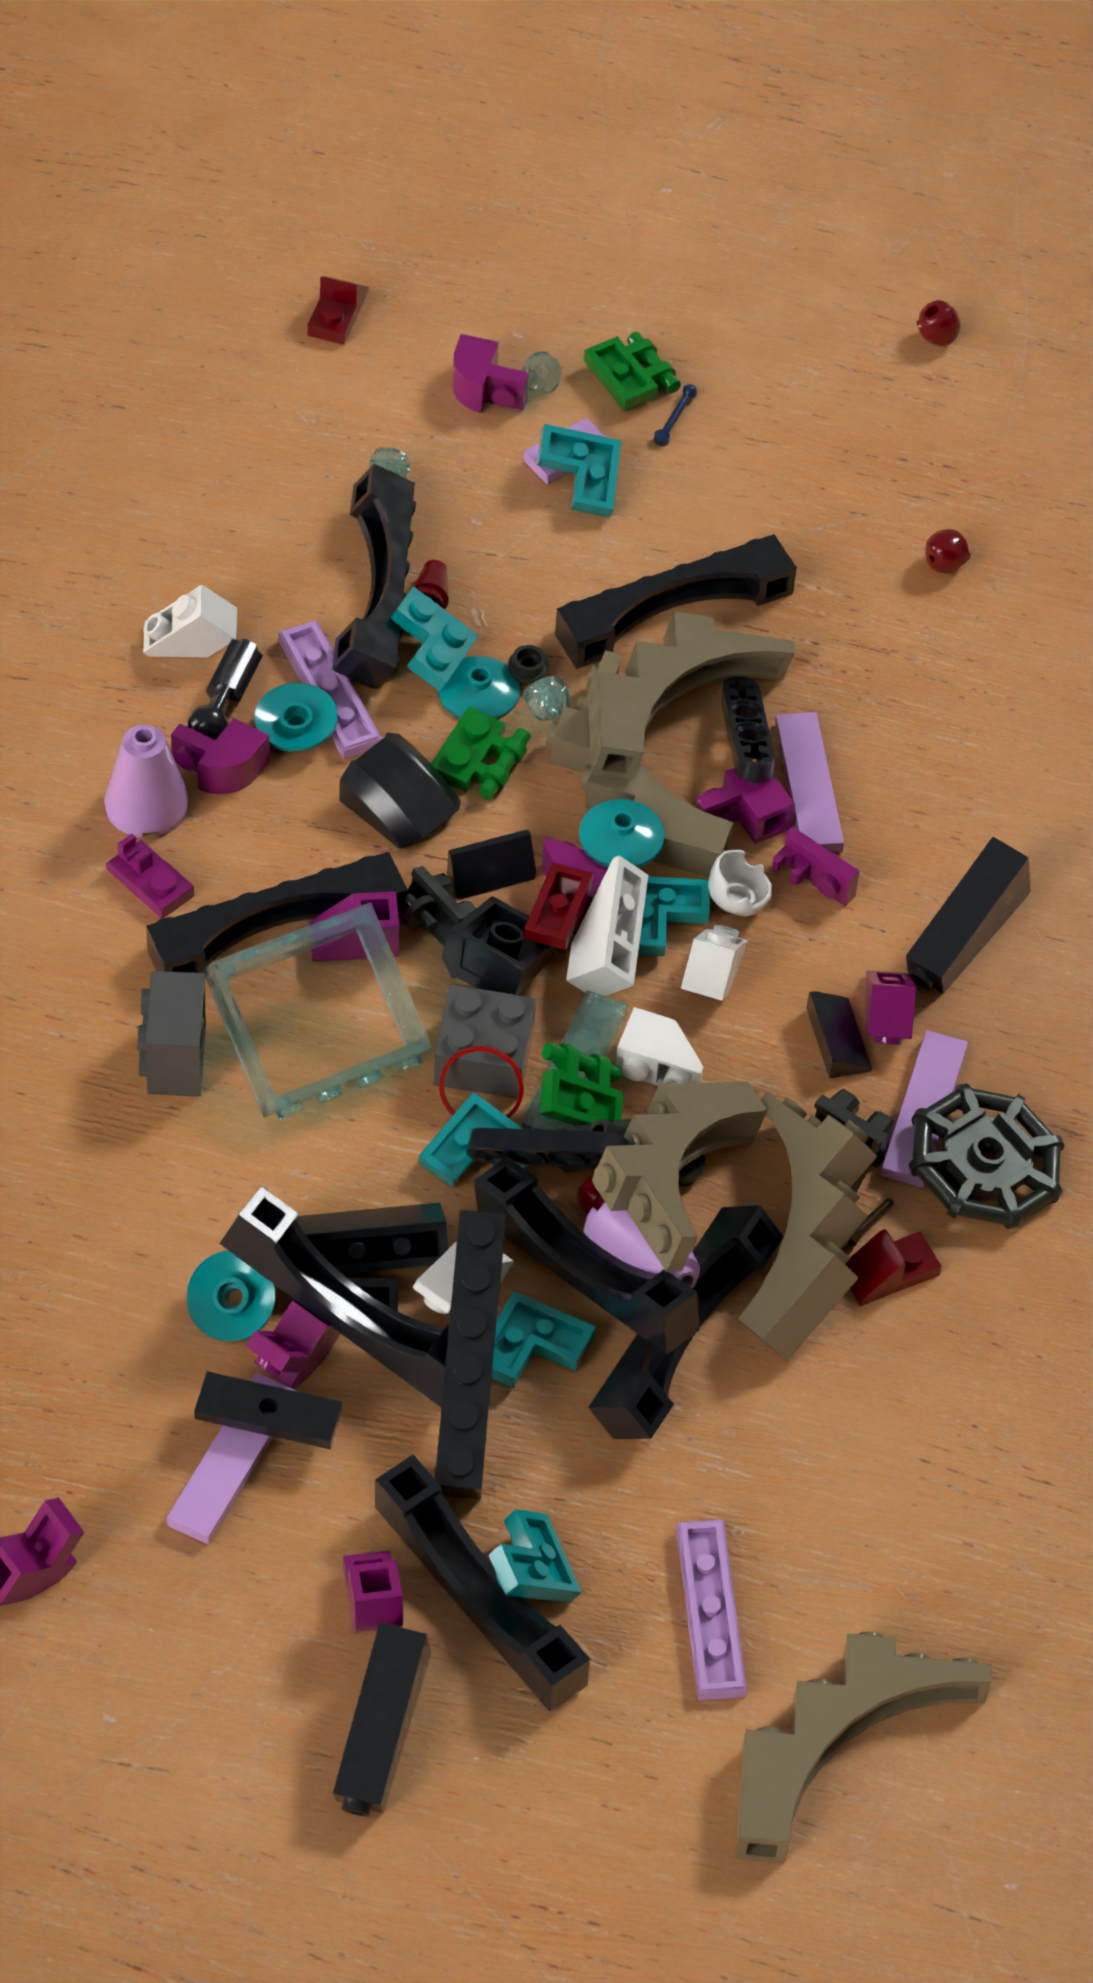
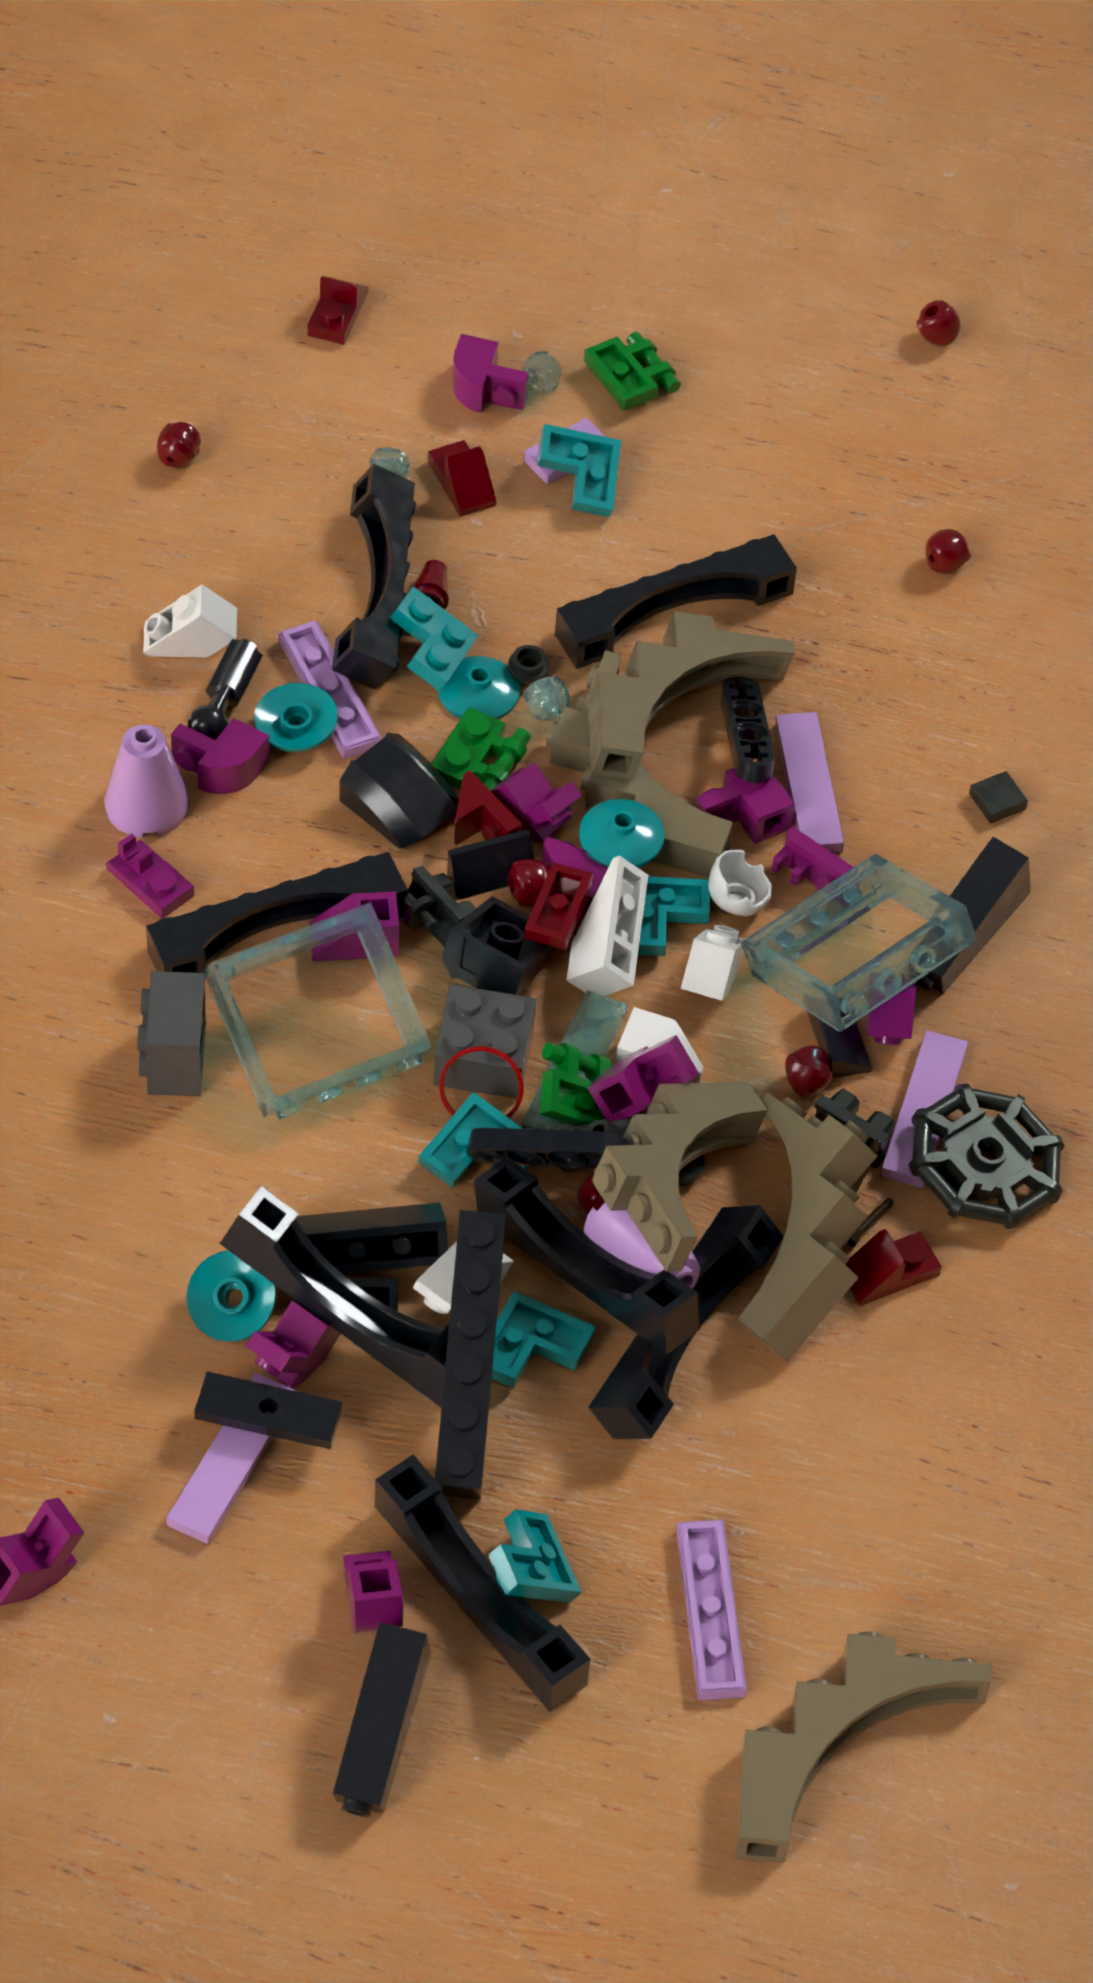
(178, 444): none -> dark red piece
(463, 476): none -> dark red slope
(481, 811): none -> dark red slope
(526, 880): none -> dark red piece
(535, 802): none -> magenta brick
(634, 1080): none -> magenta brick
(662, 436): dark blue hinge -> none
(808, 1071): none -> dark red piece
(835, 906): none -> clear light blue window
(998, 797): none -> pearl dark grey tile

